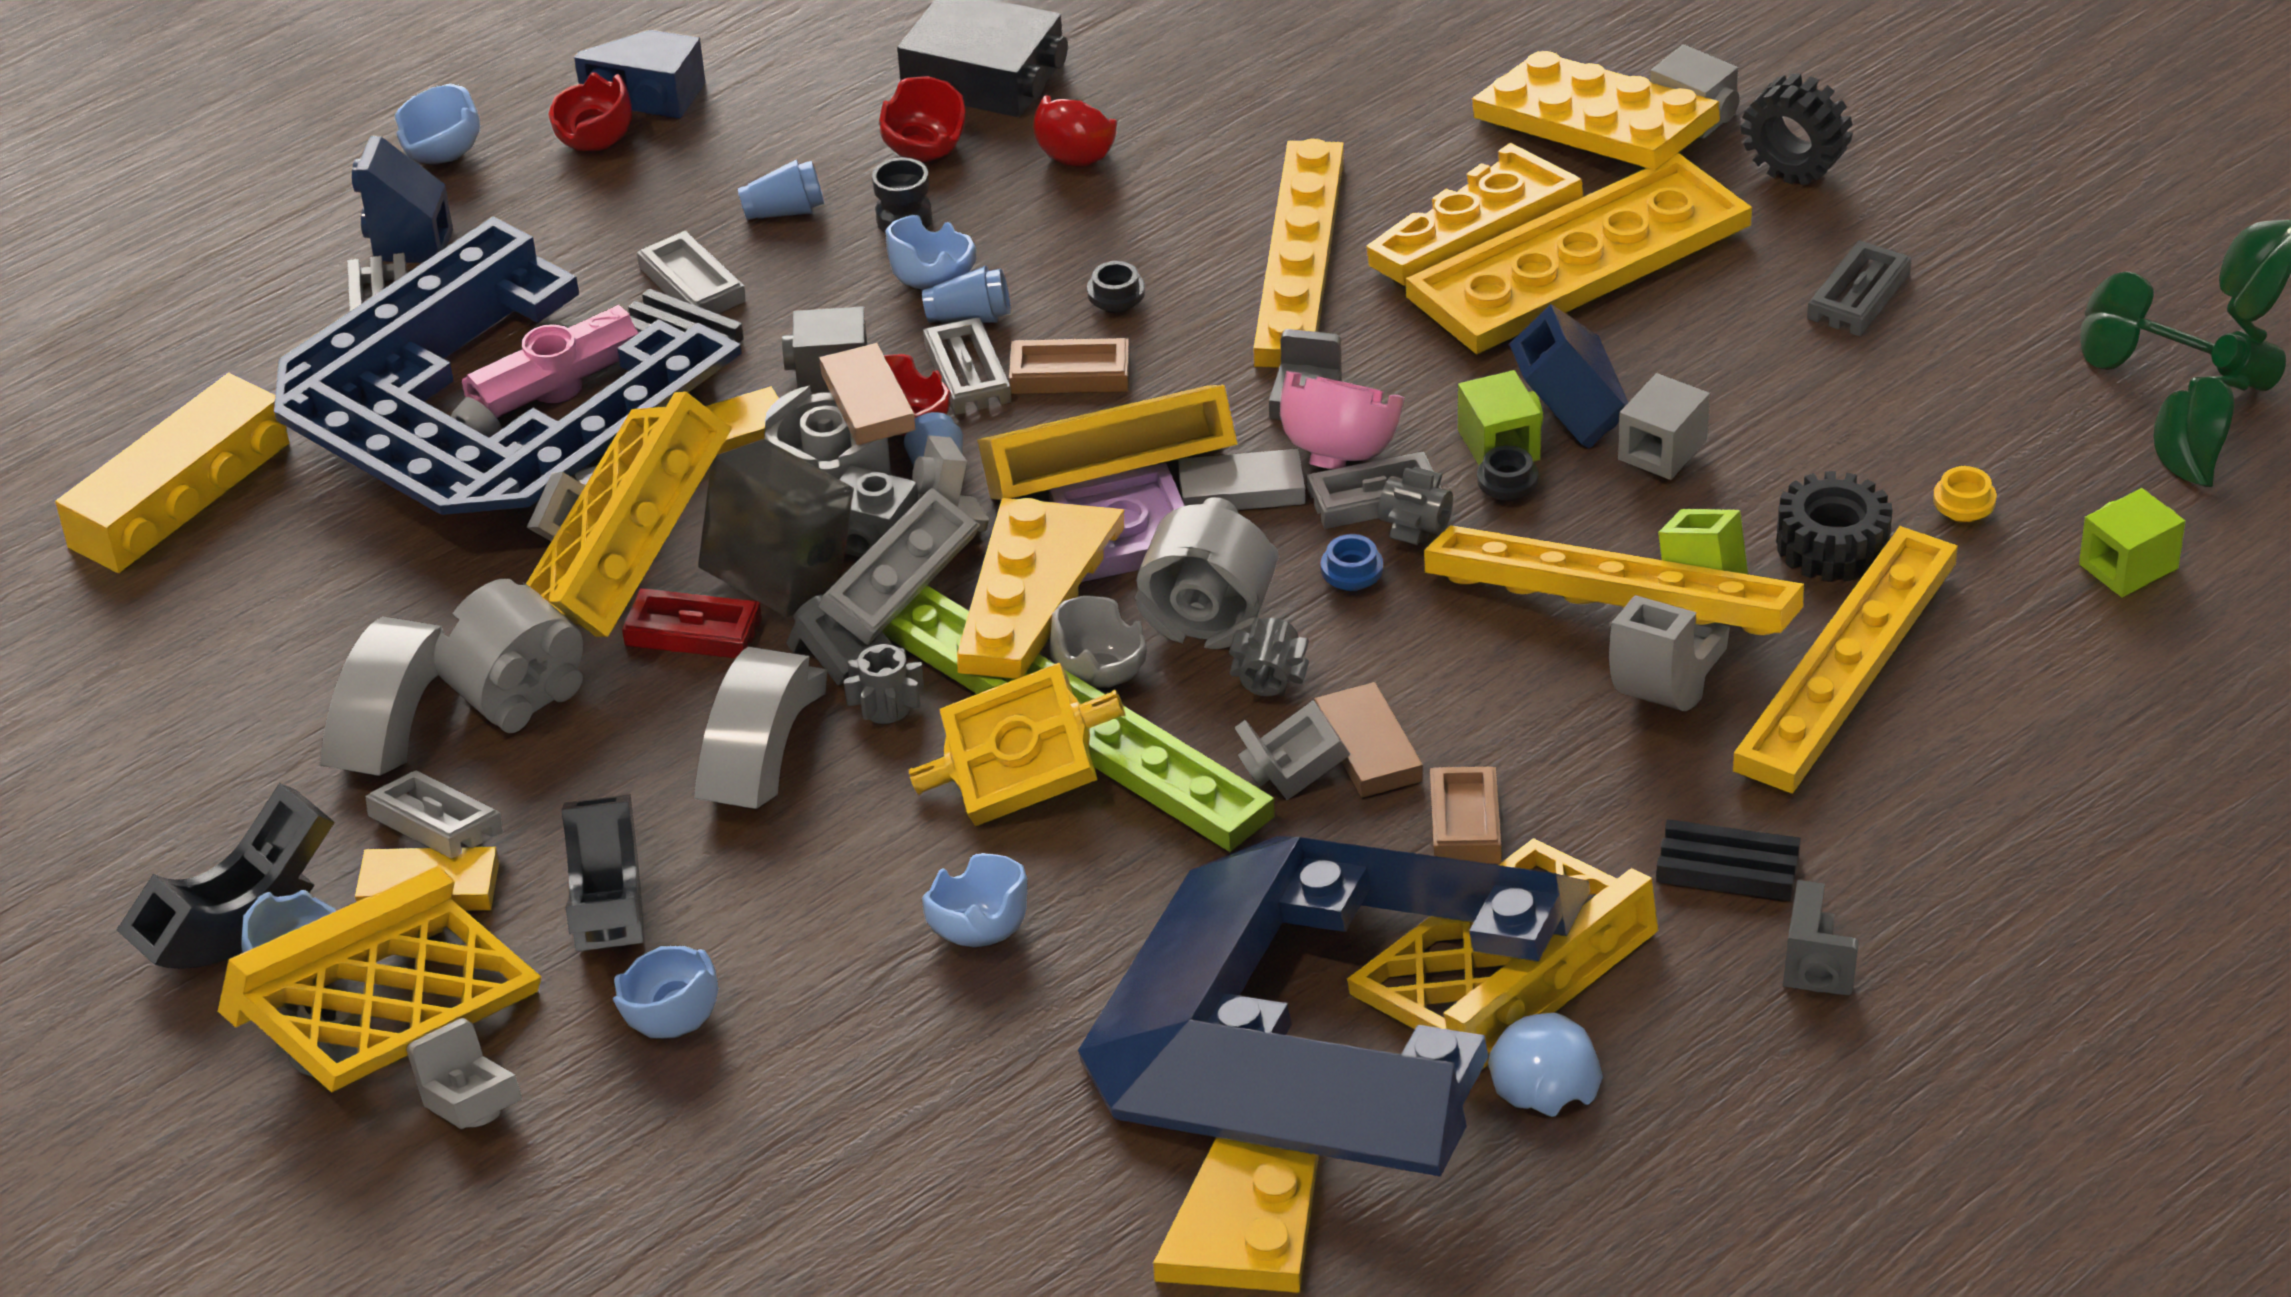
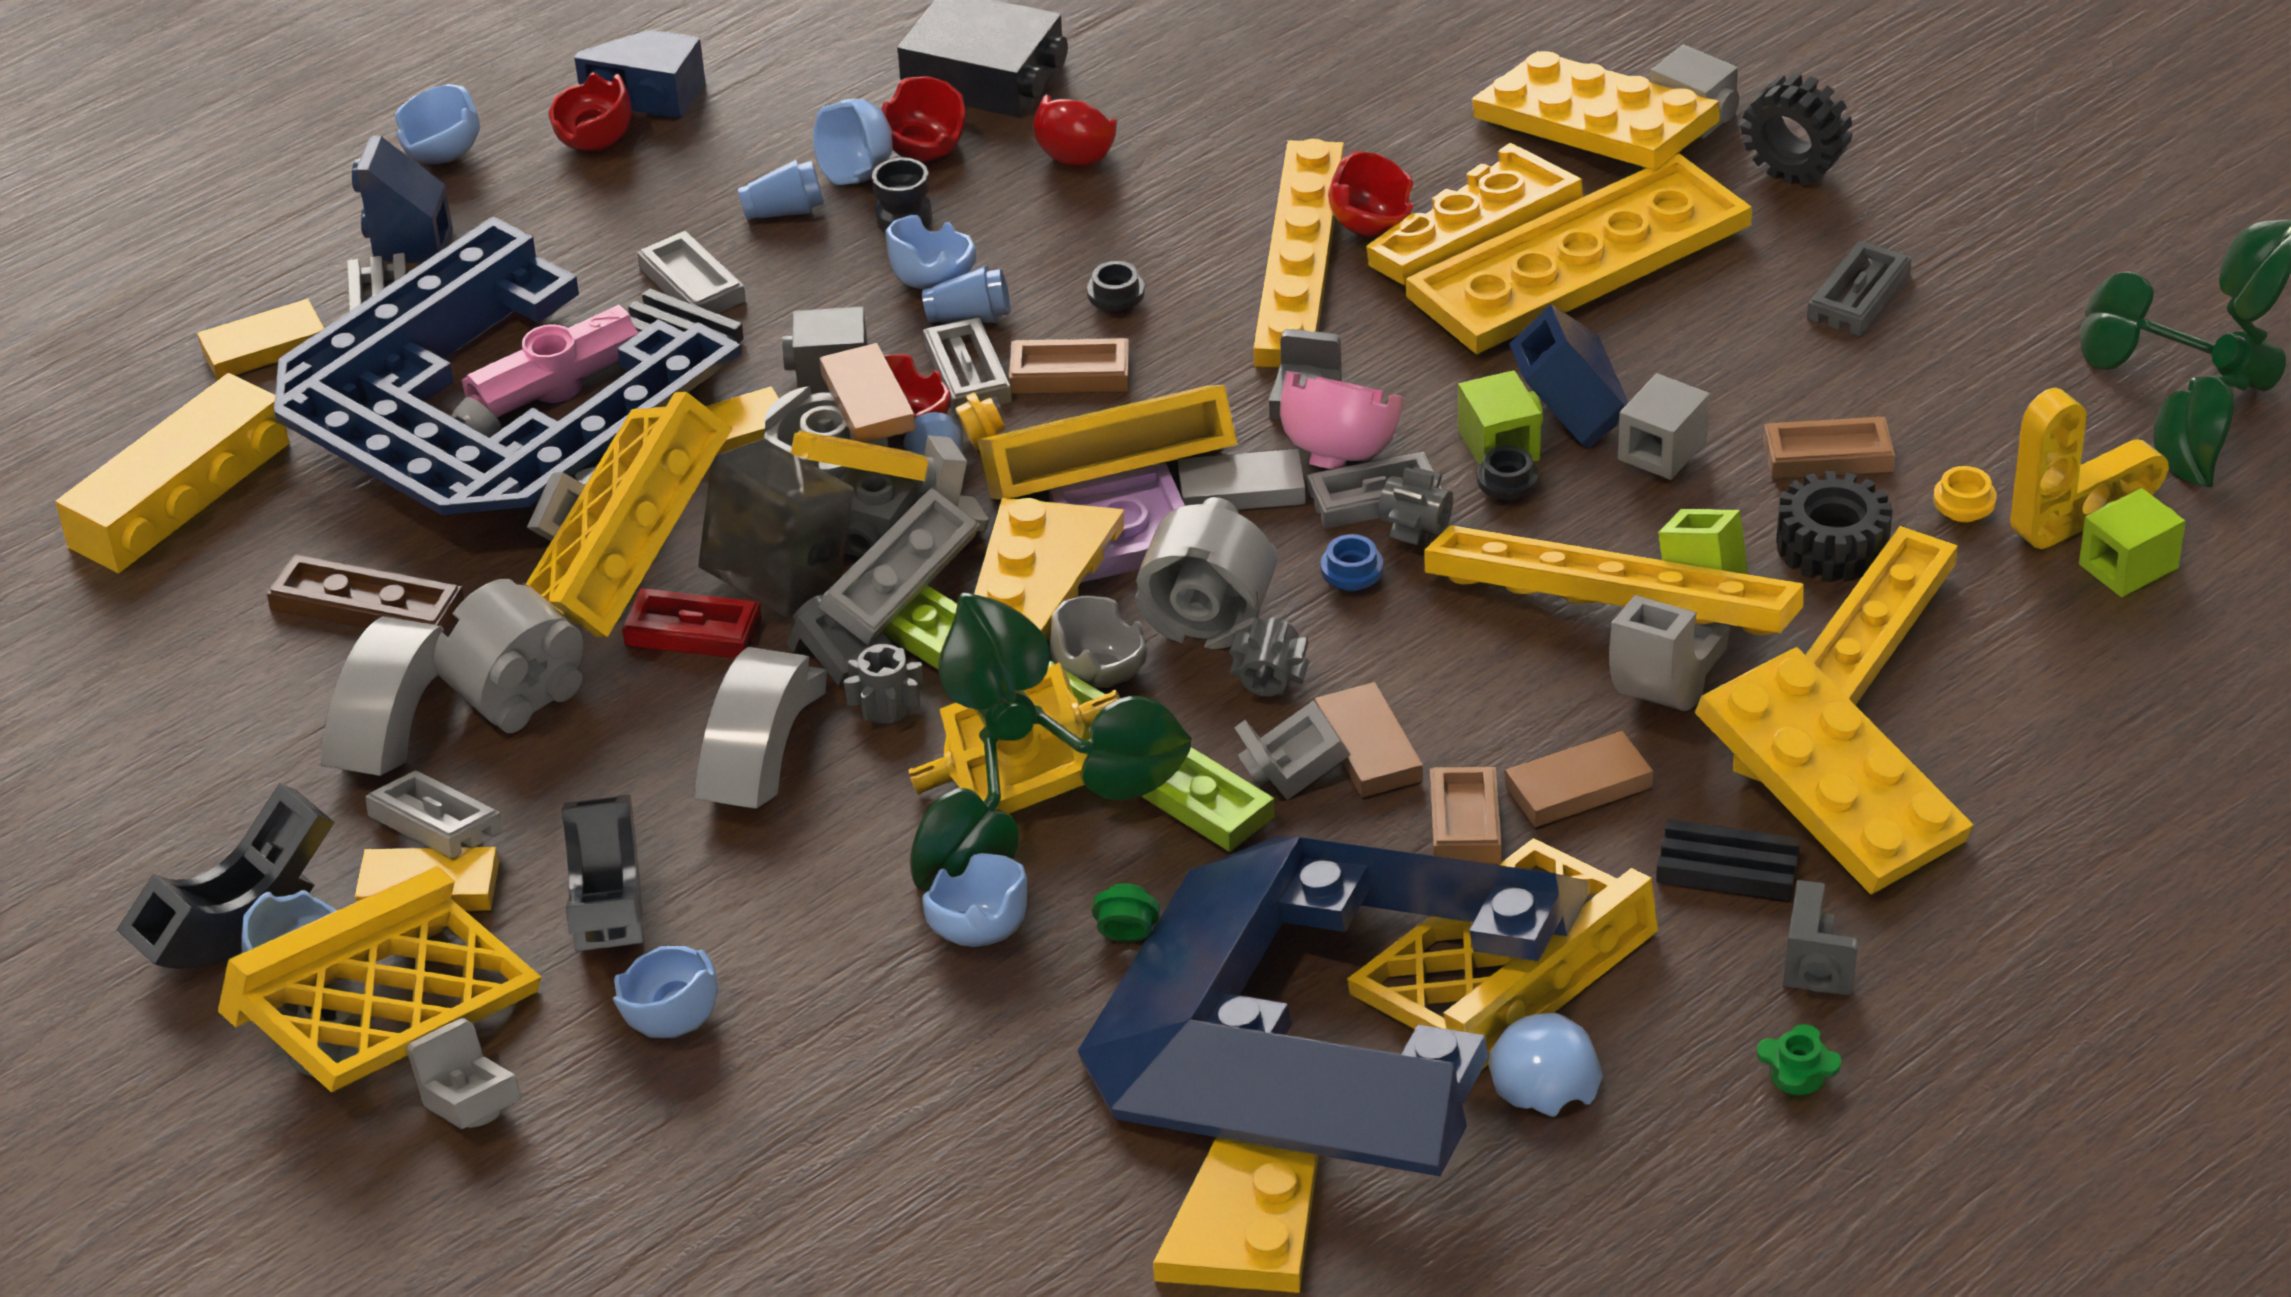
(258, 338): none -> tile
(360, 594): none -> reddish brown tile
(851, 140): none -> light blue hair
(859, 455): none -> yellow tile
(979, 419): none -> yellow plate
(987, 667): none -> dark green plant
(1125, 912): none -> green plate
(1369, 194): none -> red hair
(1578, 779): none -> medium nougat tile
(1798, 1060): none -> green plate
(1828, 445): none -> medium nougat tile
(1834, 770): none -> yellow plate
(2055, 503): none -> yellow beam

